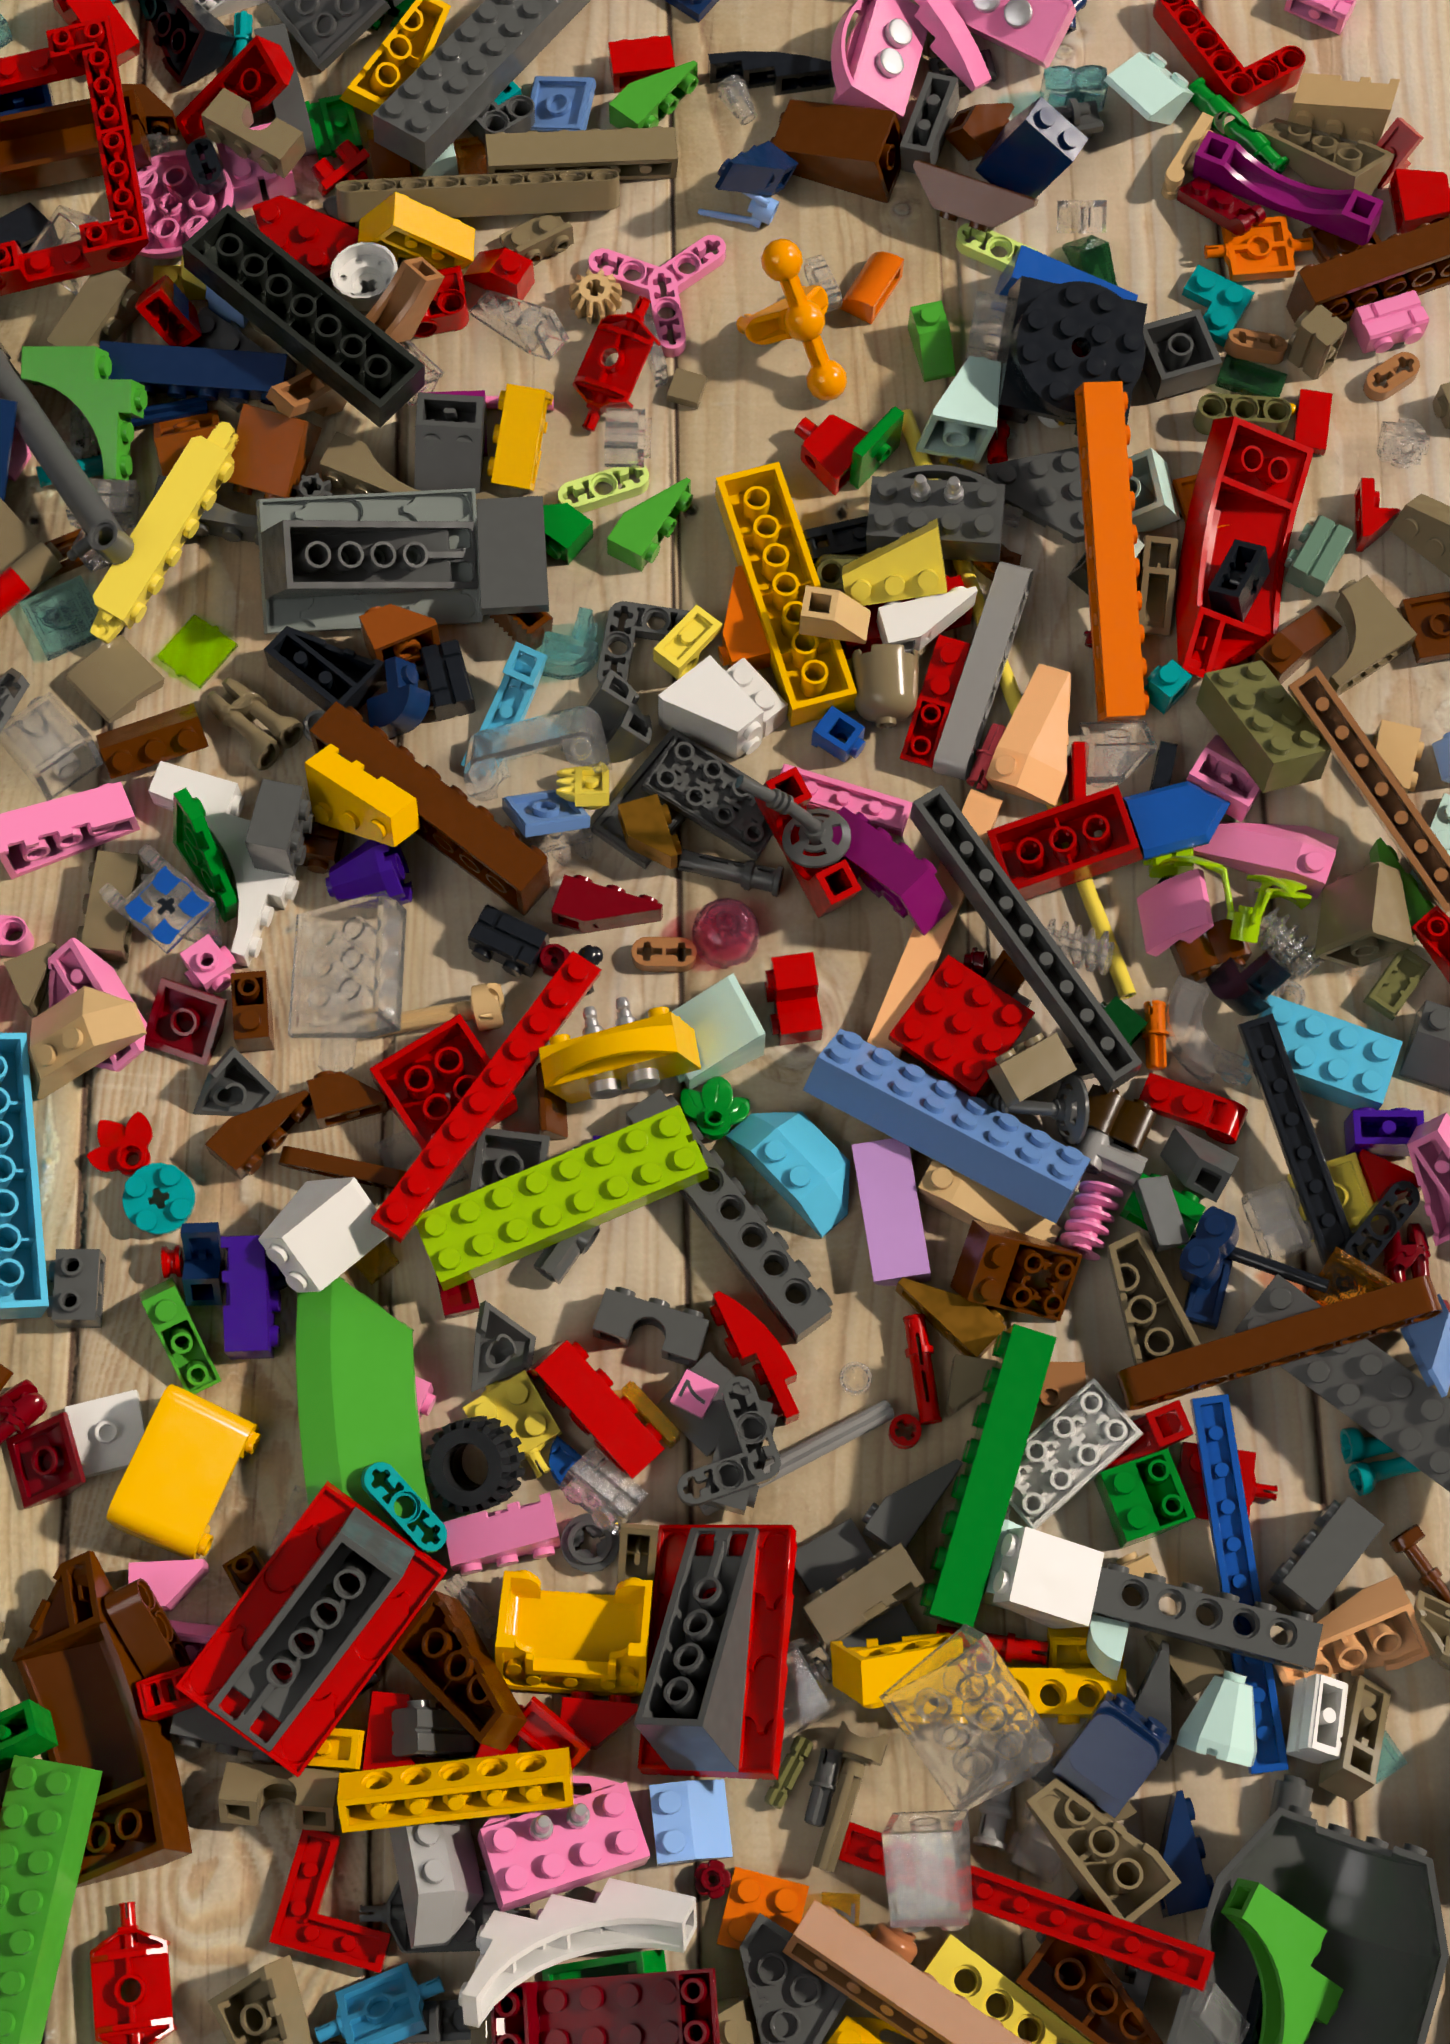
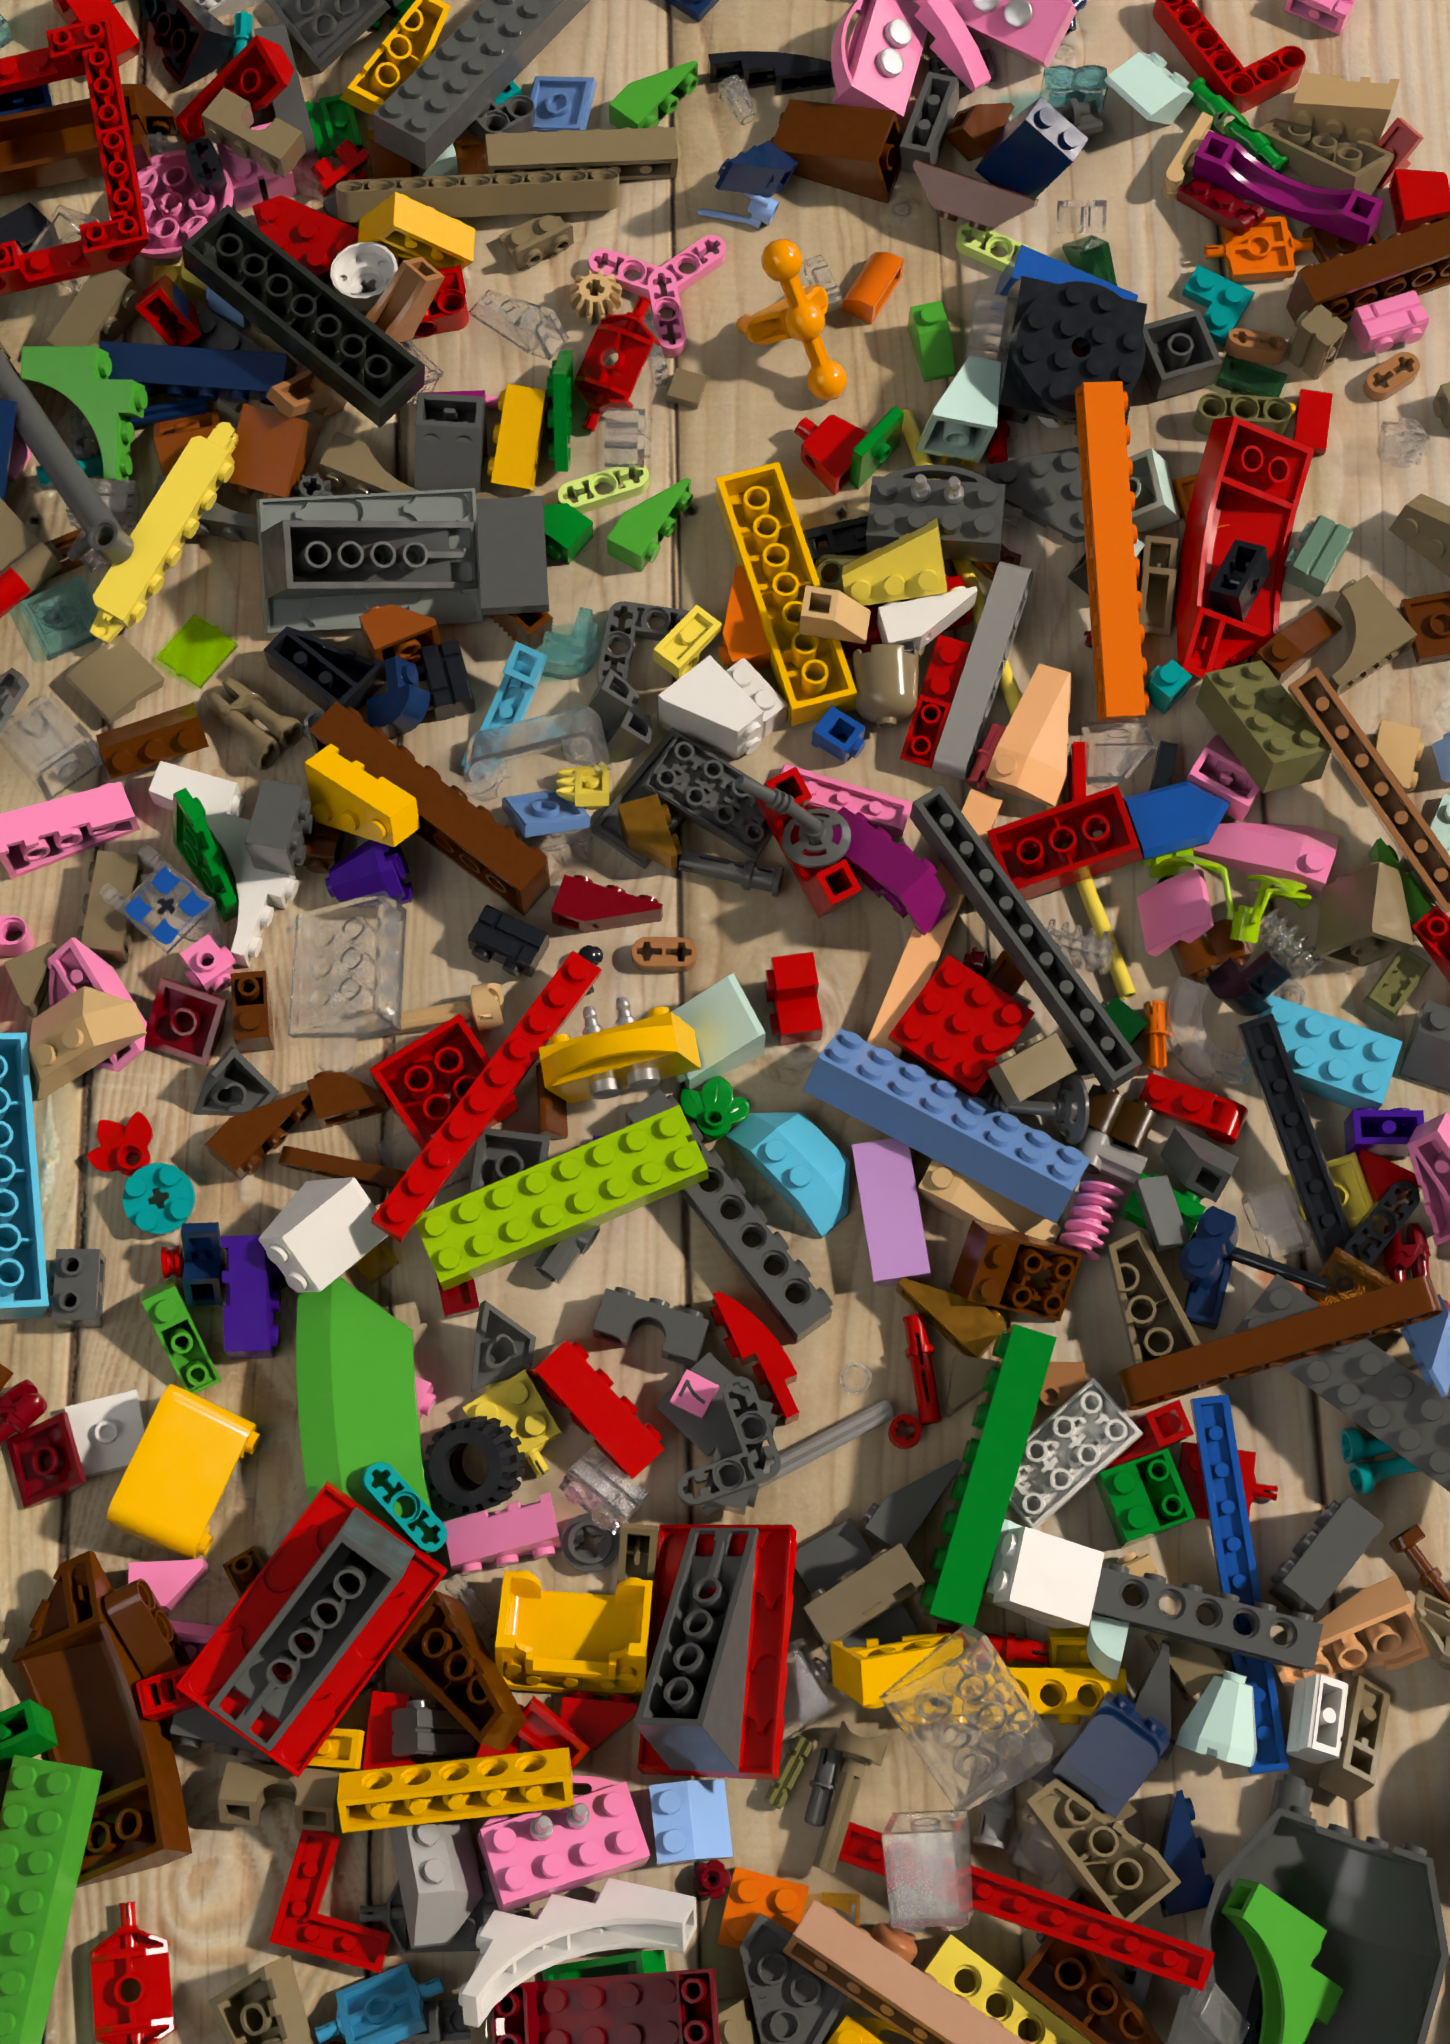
(502, 272): red slope -> none
(547, 954): dark red plate -> none
(560, 413): none -> green plate
(561, 1459): blue tile -> none
(638, 59): red brick -> none
(651, 1414): clear yellow tile -> none
(726, 933): clear pink cylinder -> none
(1370, 520): red slope -> none
(1390, 1759): clear light blue tile -> none

